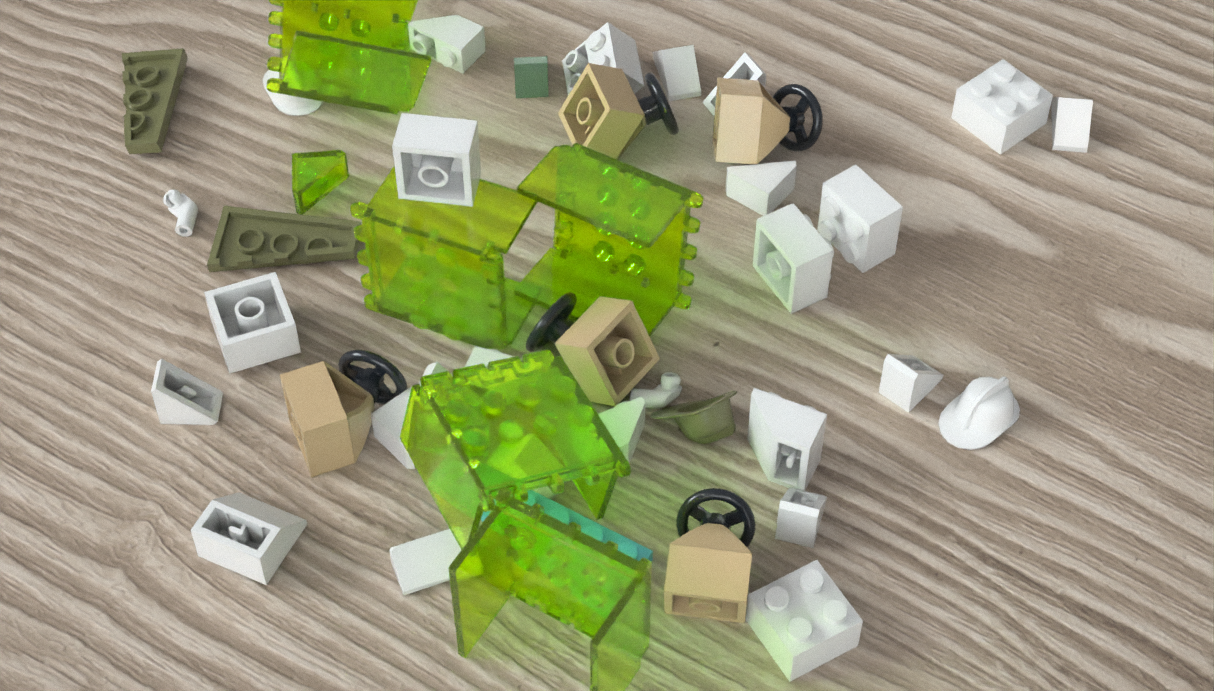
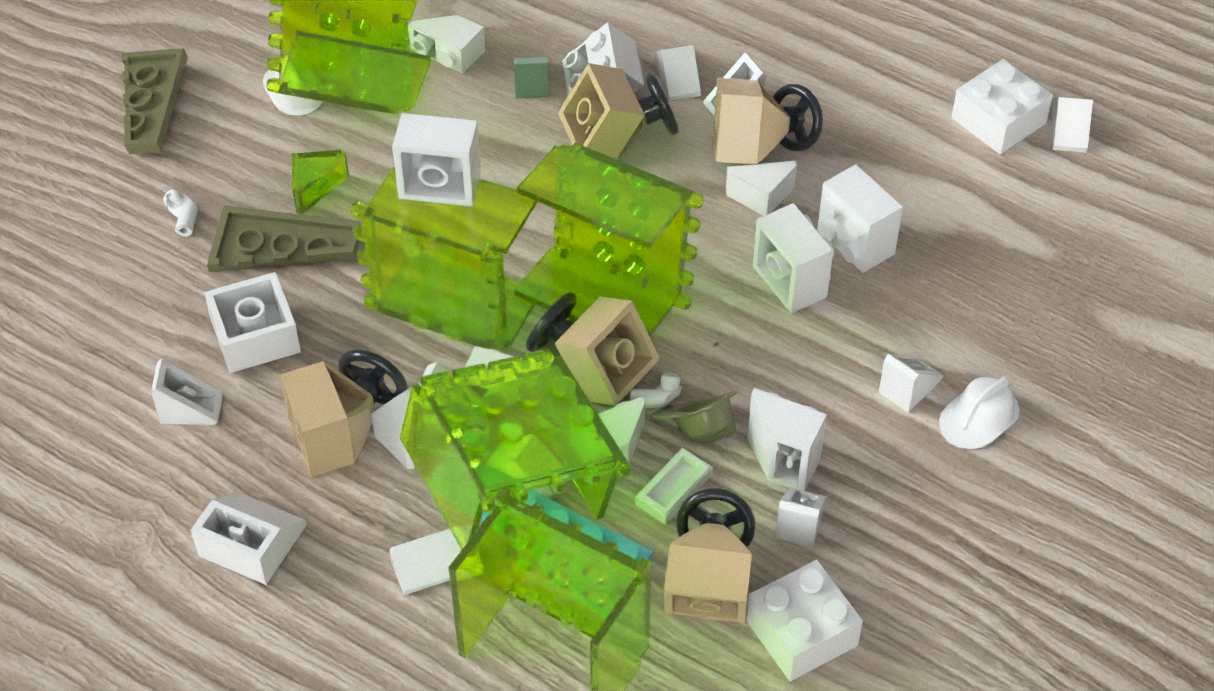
(673, 485): none -> tile

